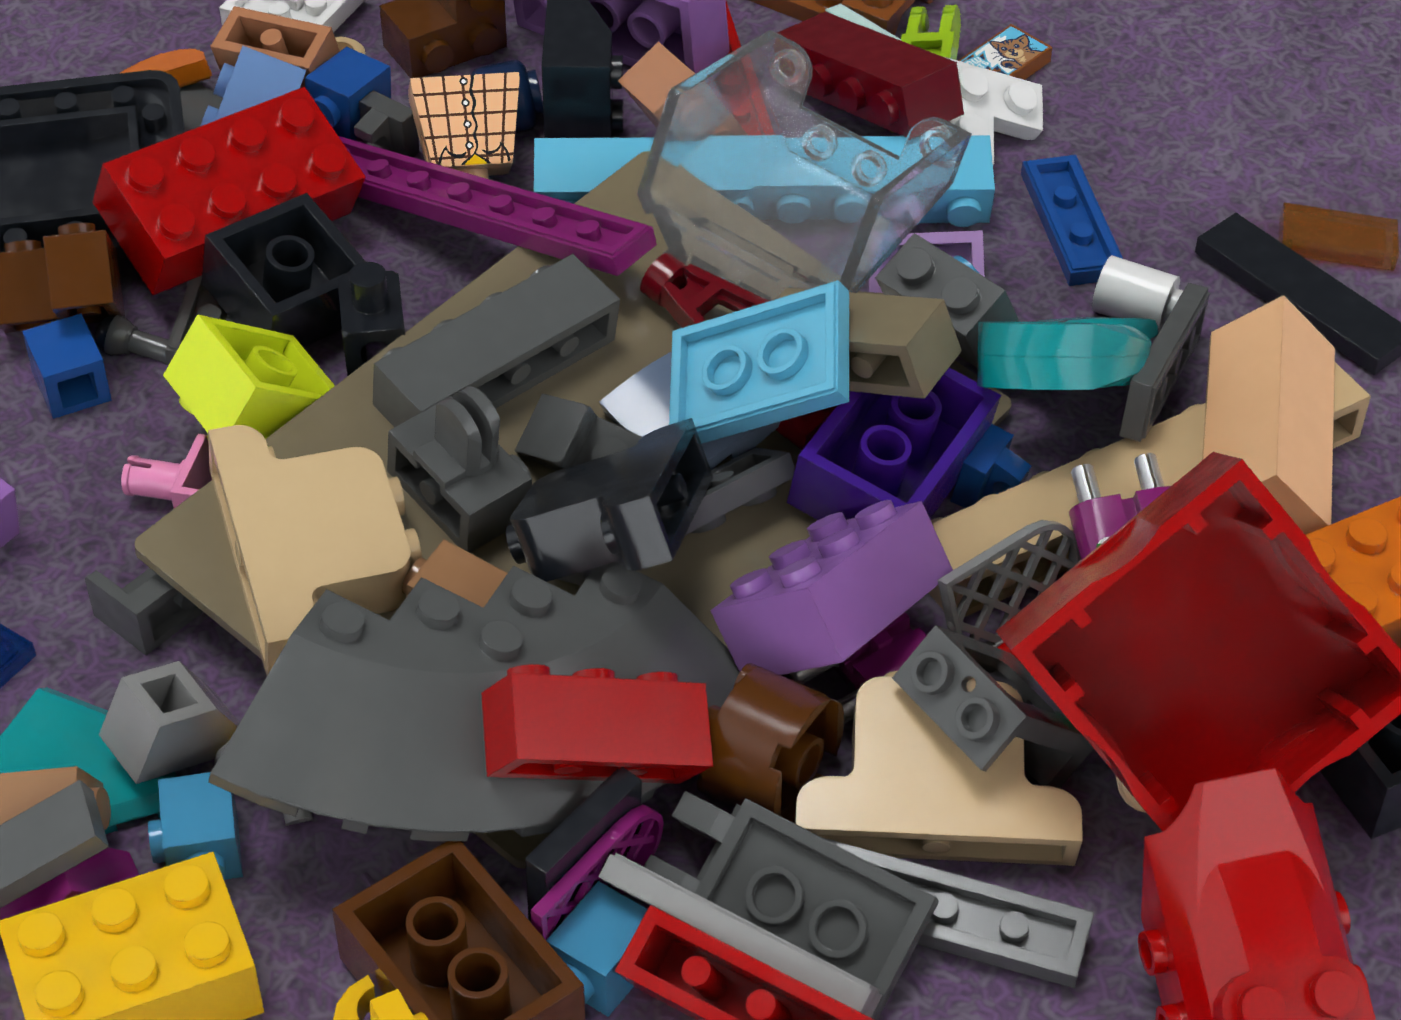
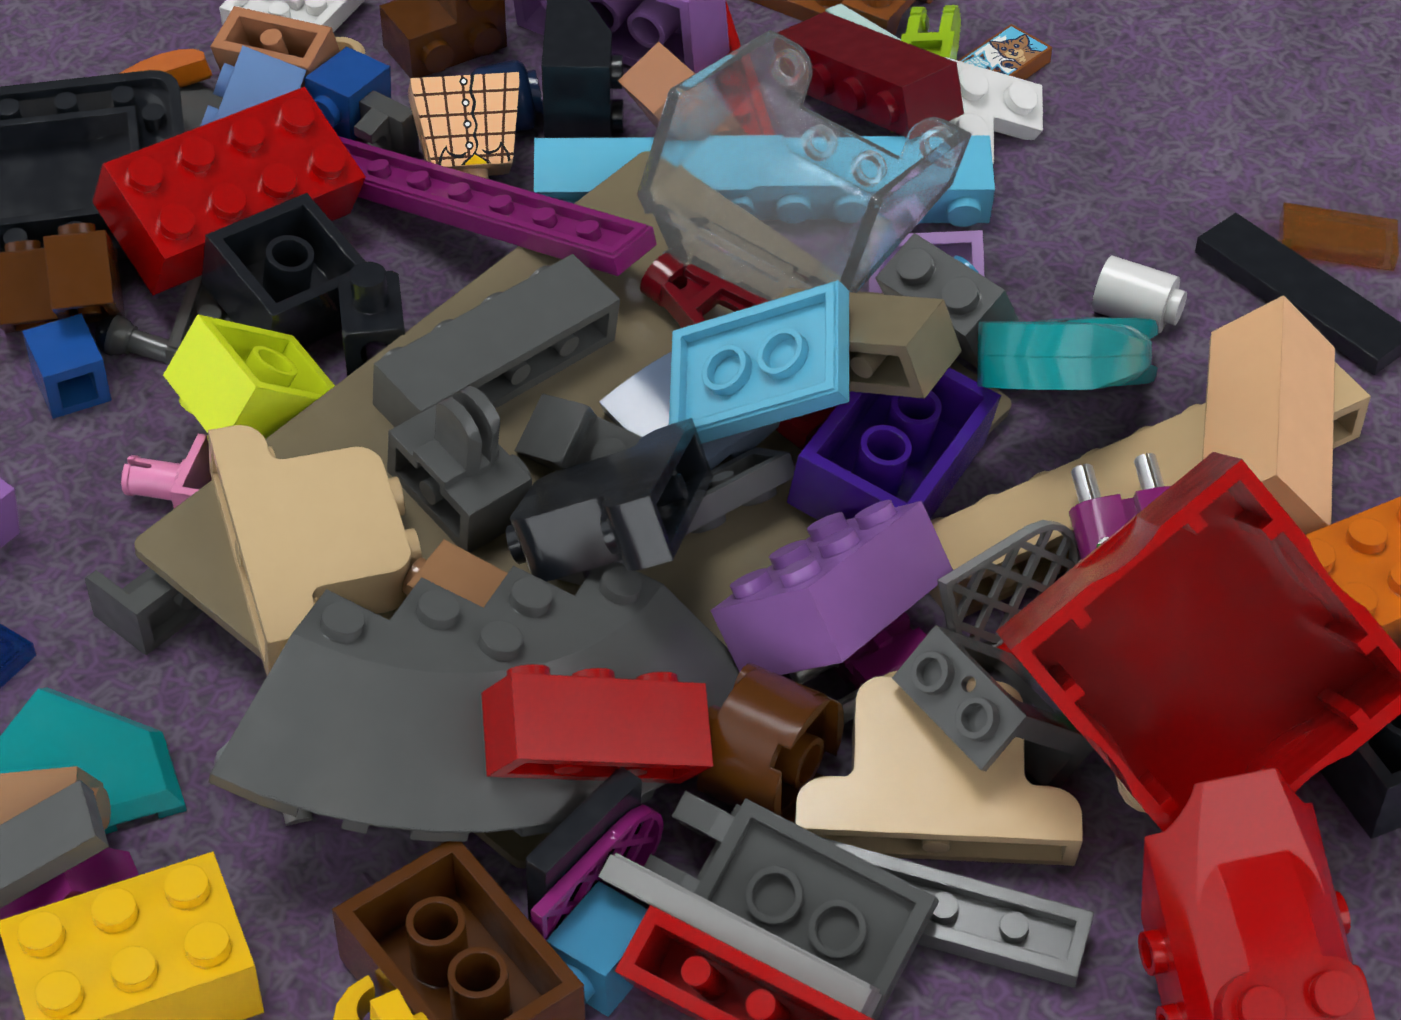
(165, 722): light grey slope -> none
(195, 822): dark azure brick -> none
(989, 468): blue tile -> none
(1070, 217): blue tile -> none
(1165, 362): dark grey tile -> none

